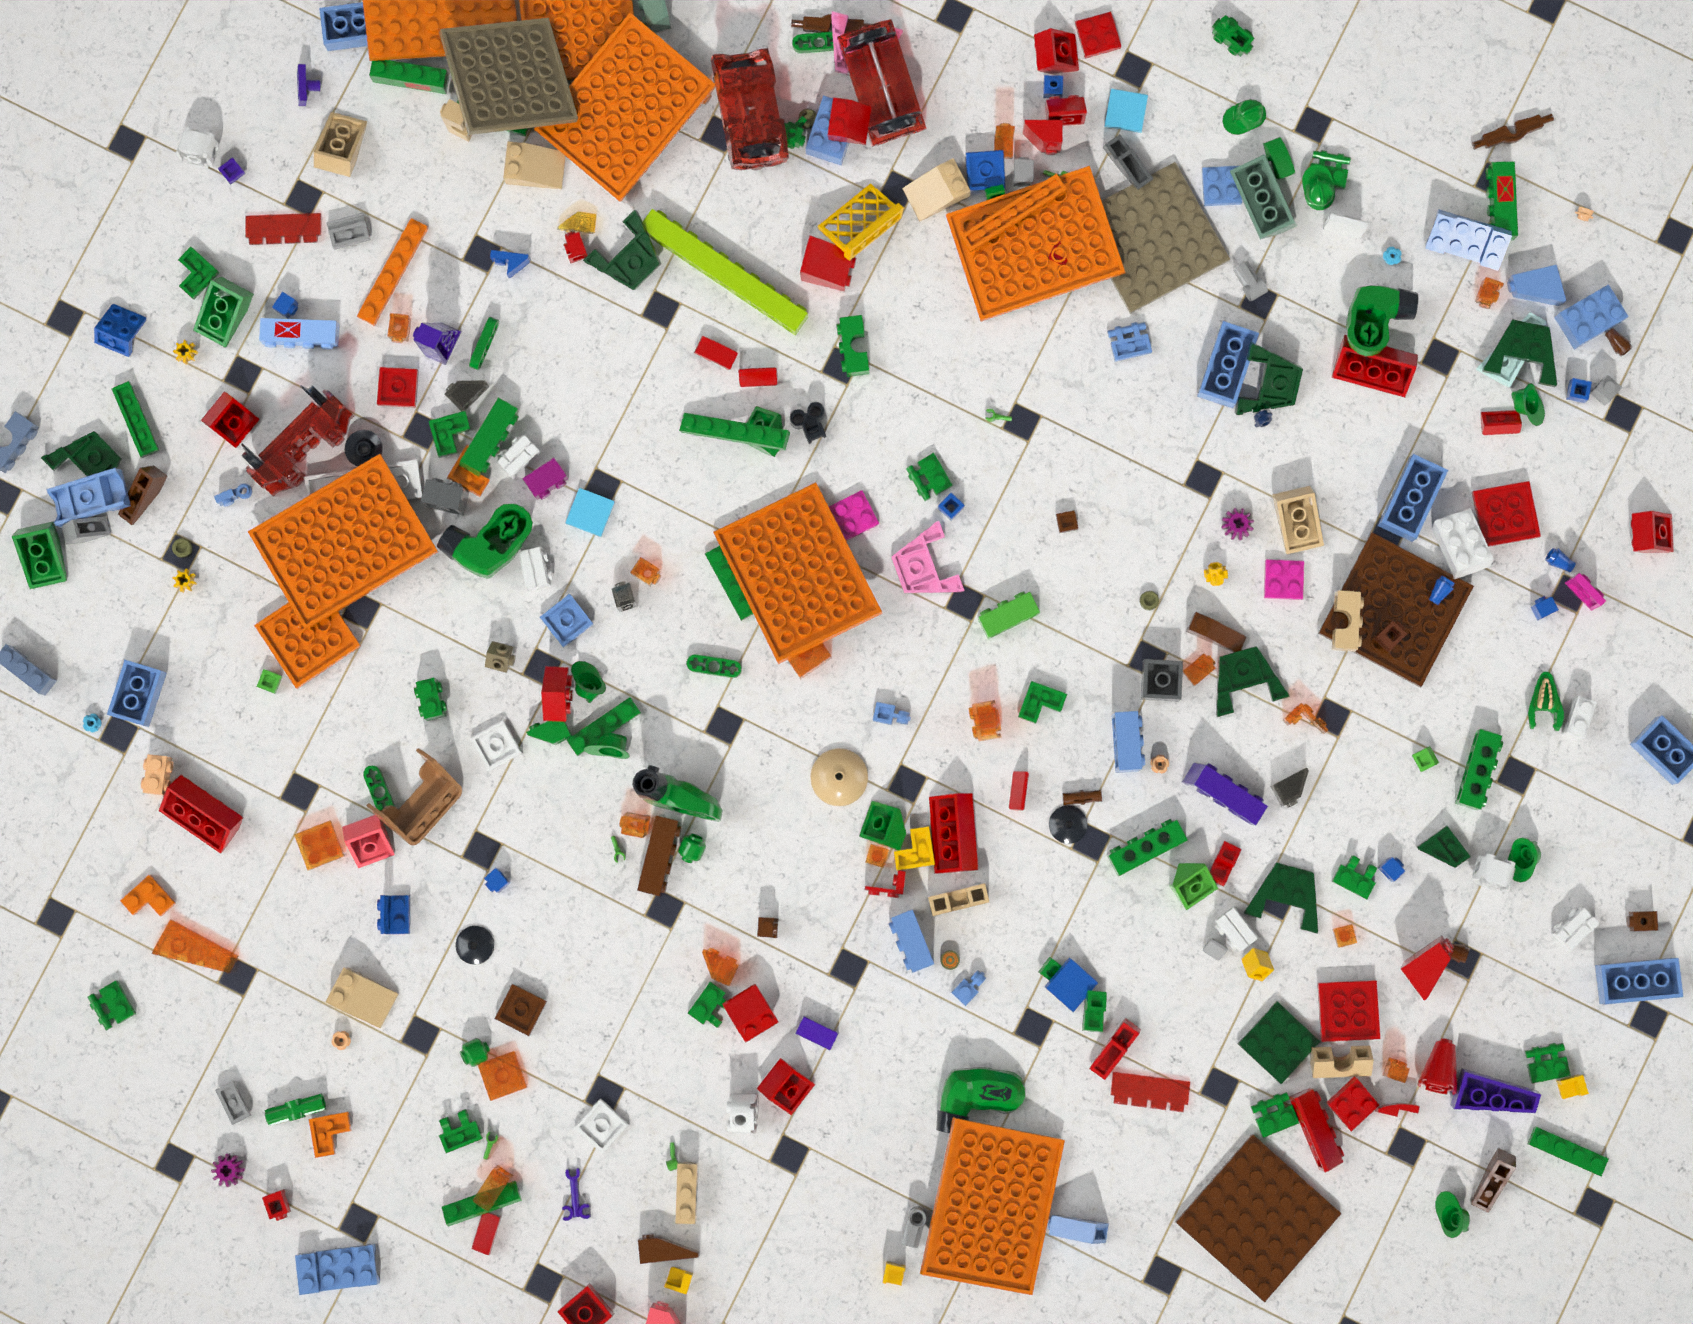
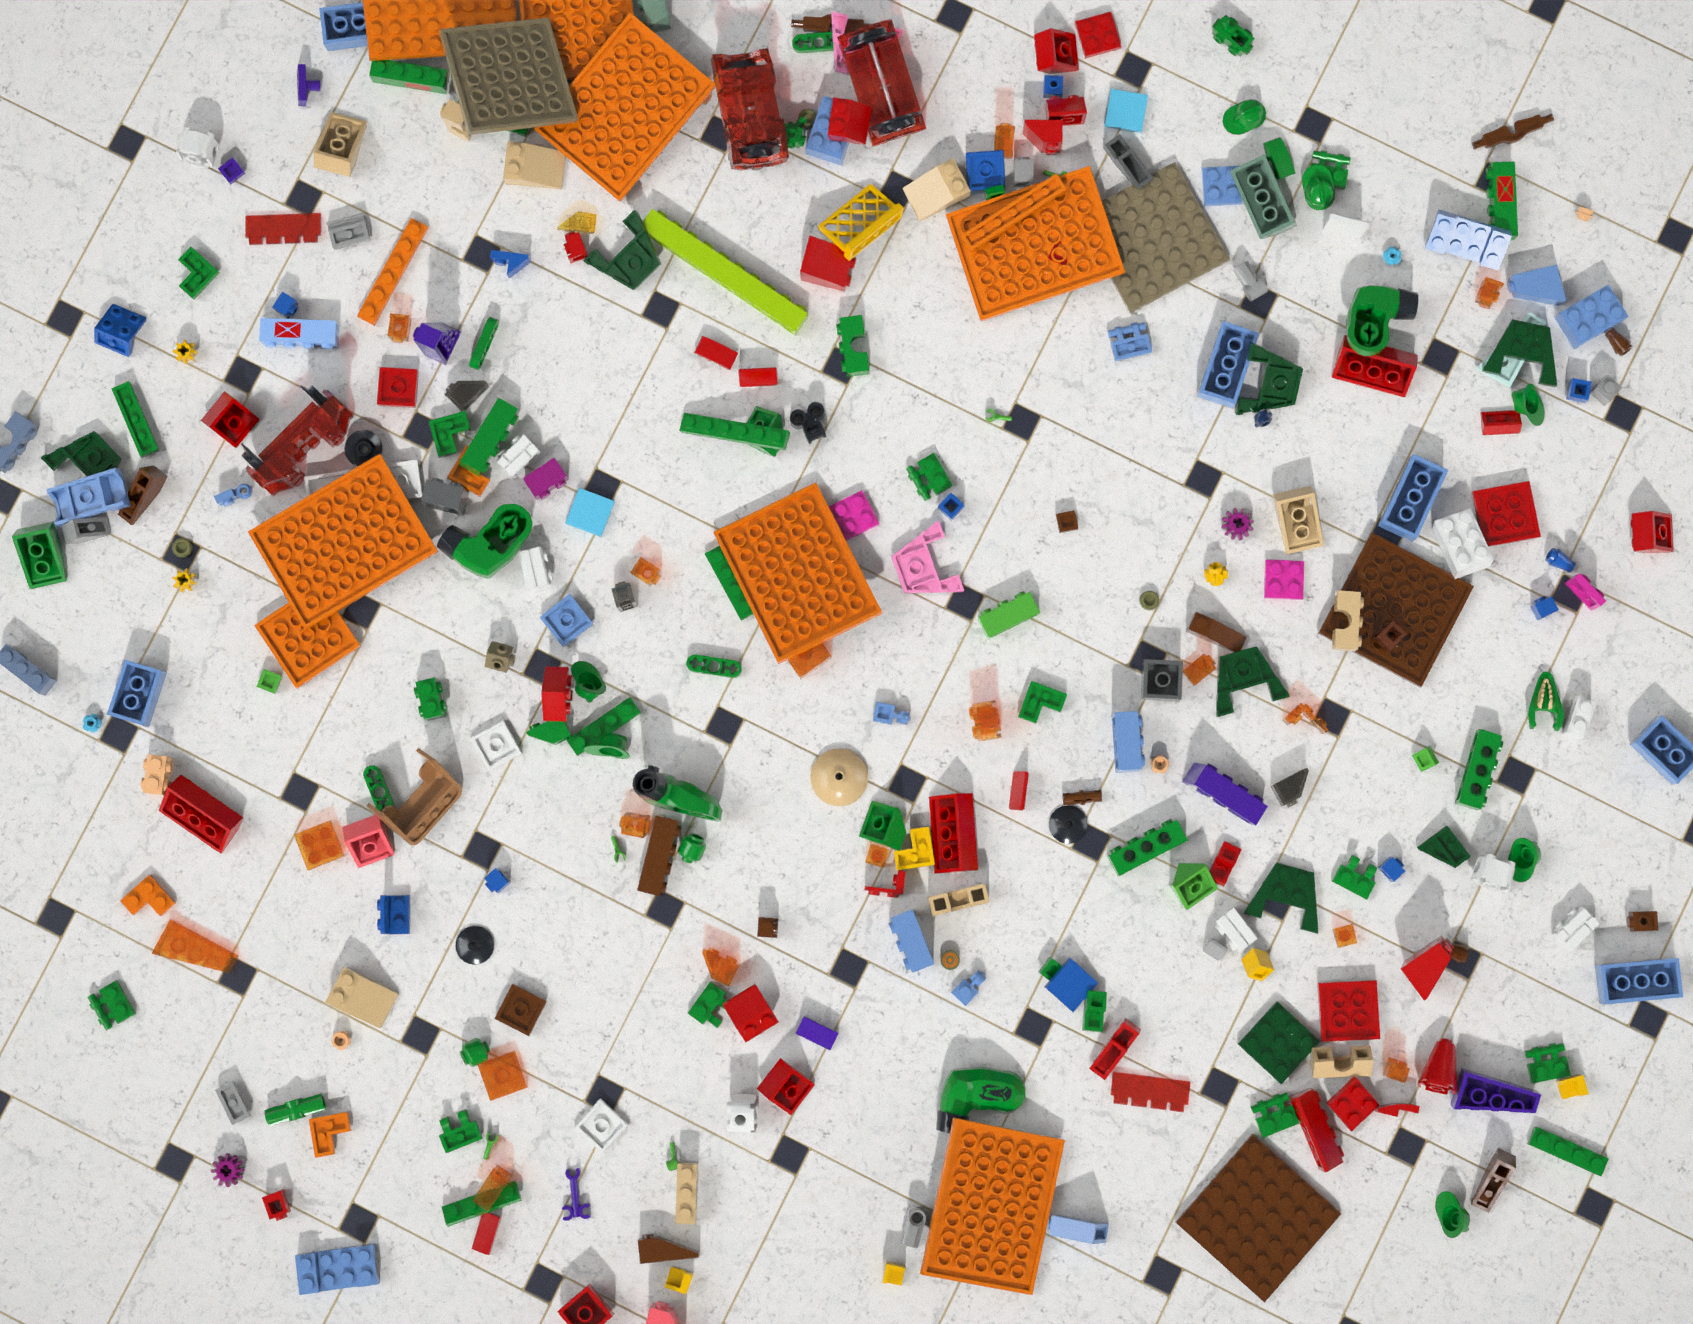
(222, 310): green slope -> none
(1441, 589): blue cone -> none

